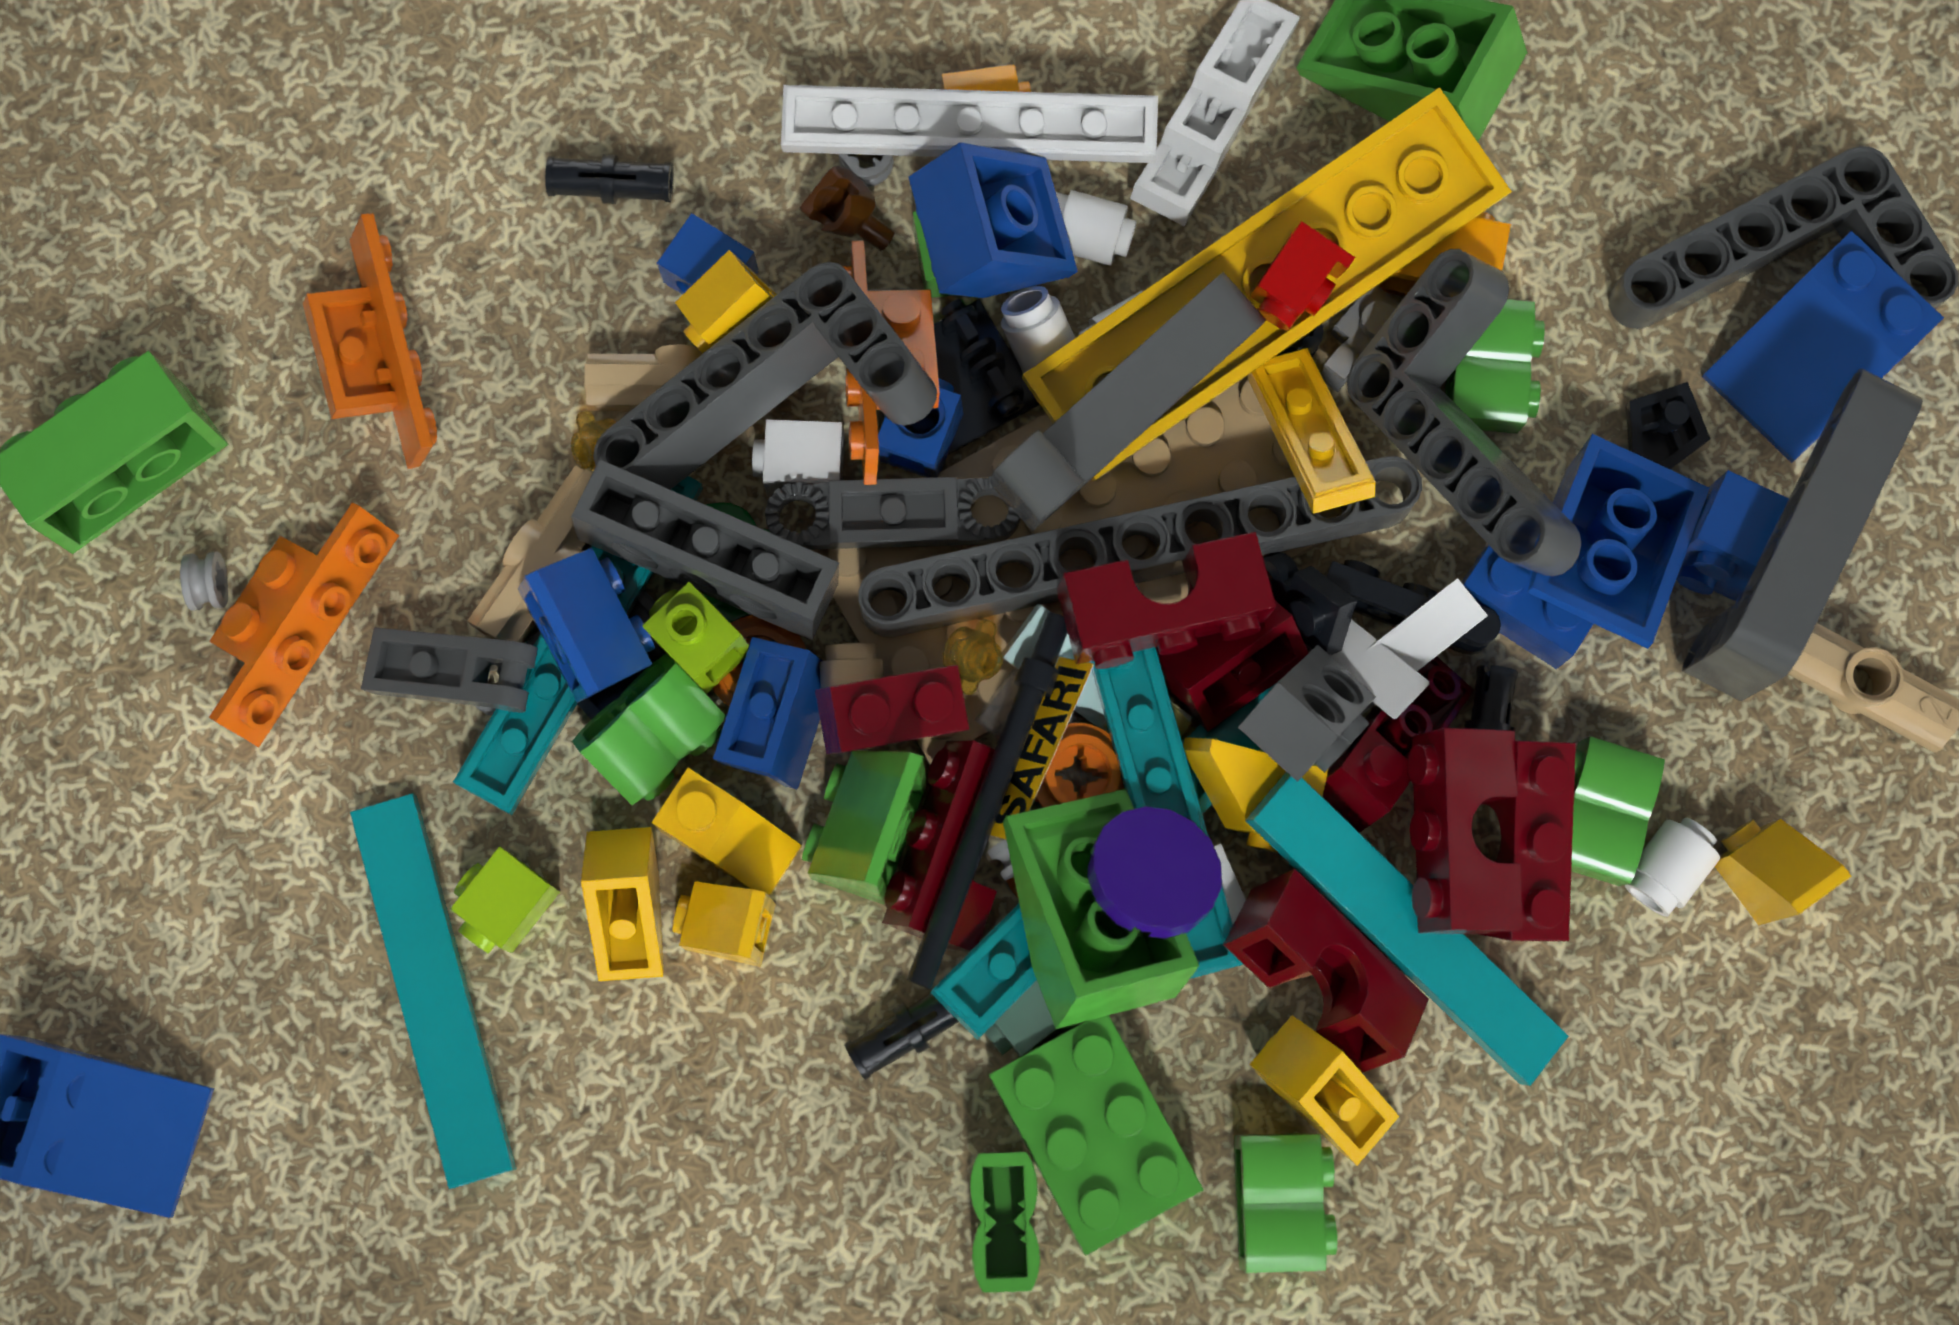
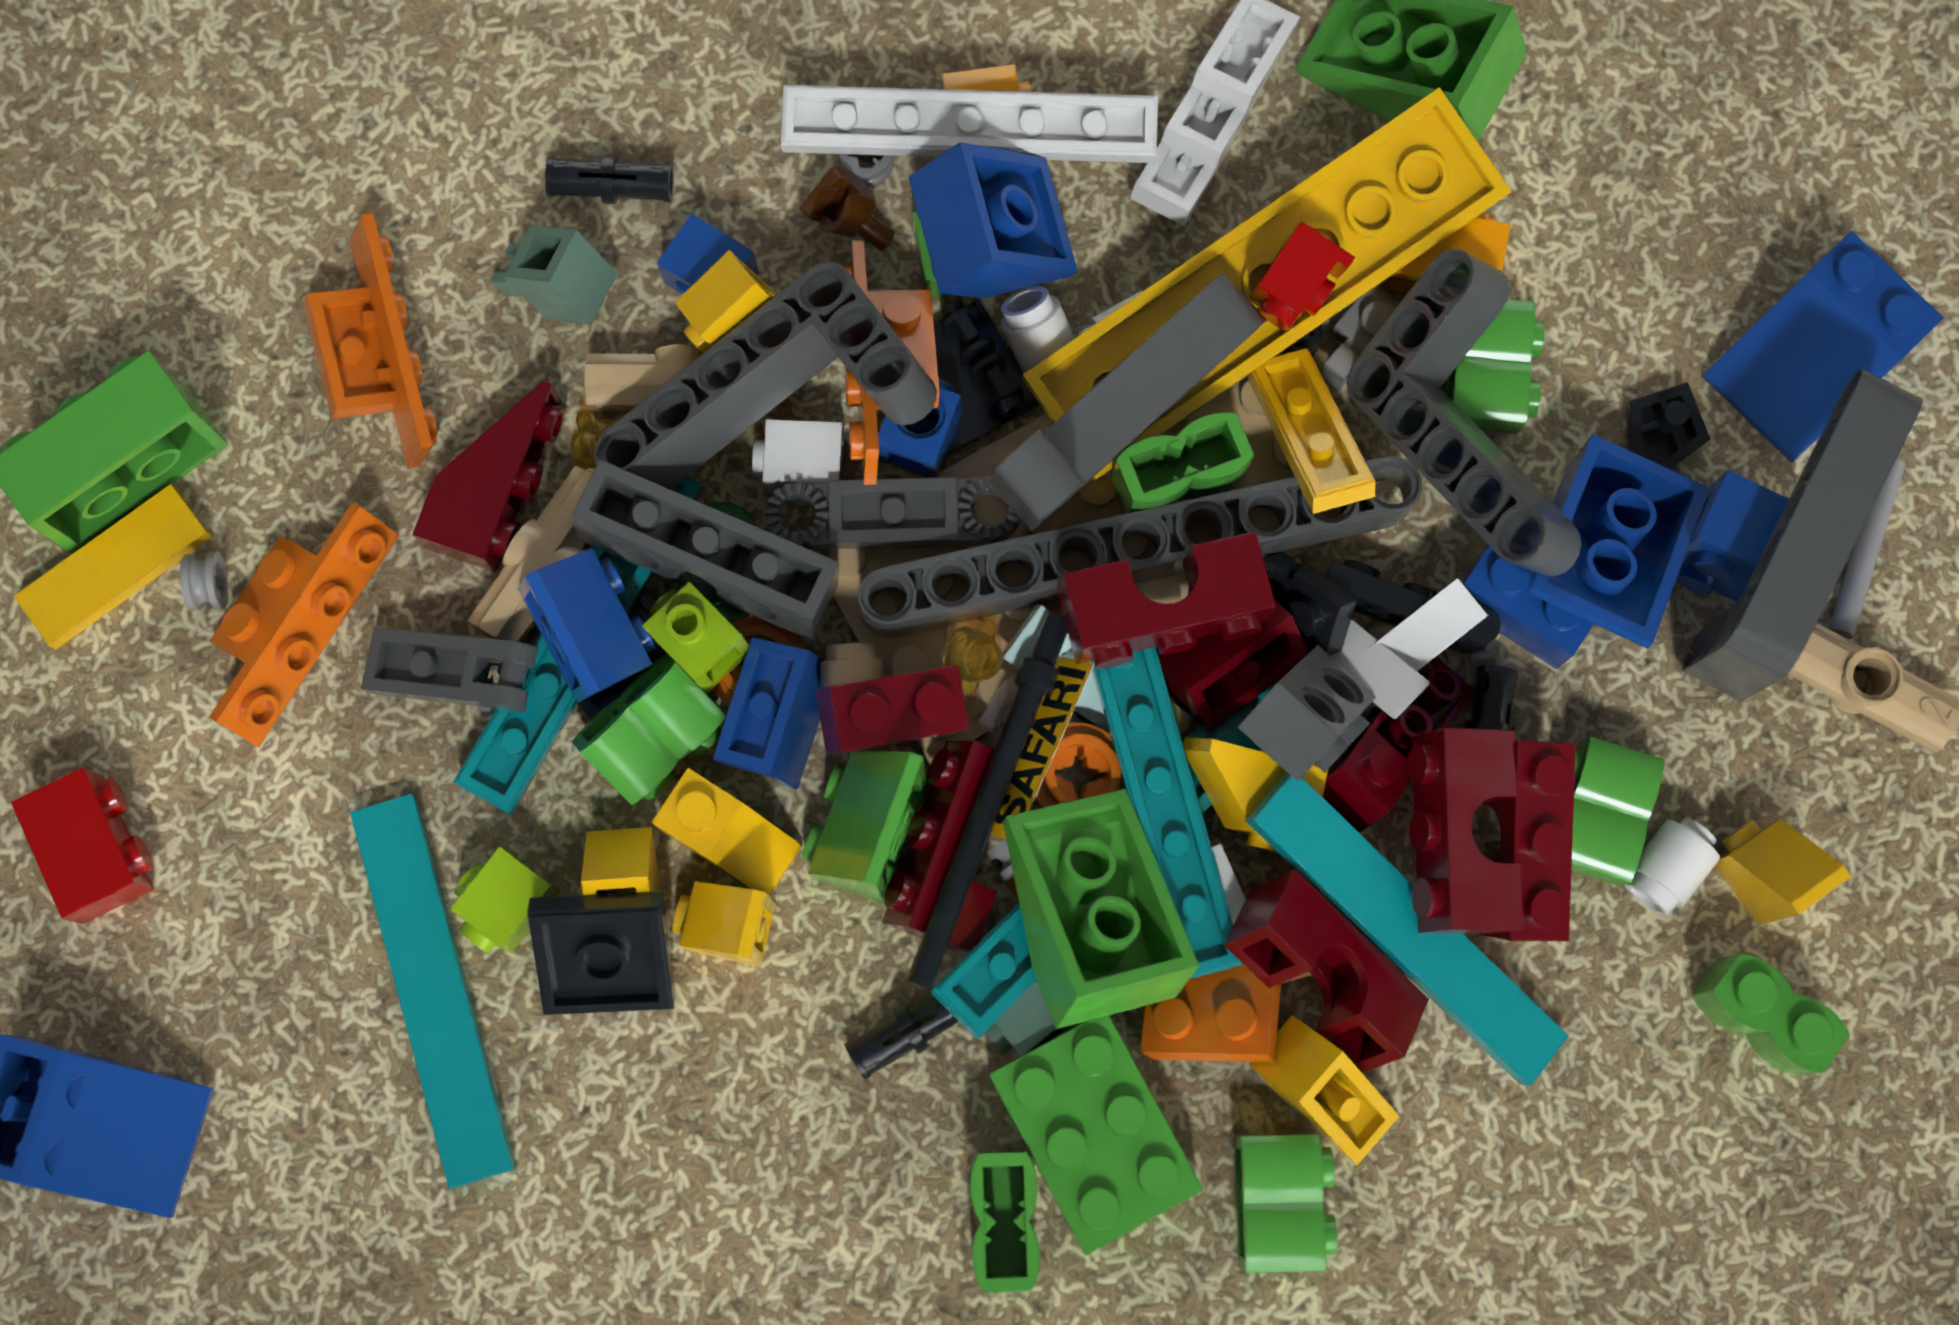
(84, 845): none -> red brick
(112, 567): none -> yellow tile
(481, 491): none -> dark red slope
(557, 274): none -> sand green brick
(602, 953): none -> black tile
(1096, 226): white brick -> none
(1154, 872): dark purple tile -> none
(1198, 462): none -> bright green brick
(1215, 1019): none -> orange wing
(1780, 231): dark grey beam -> none
(1780, 1026): none -> bright green brick
(1864, 558): none -> light grey bar

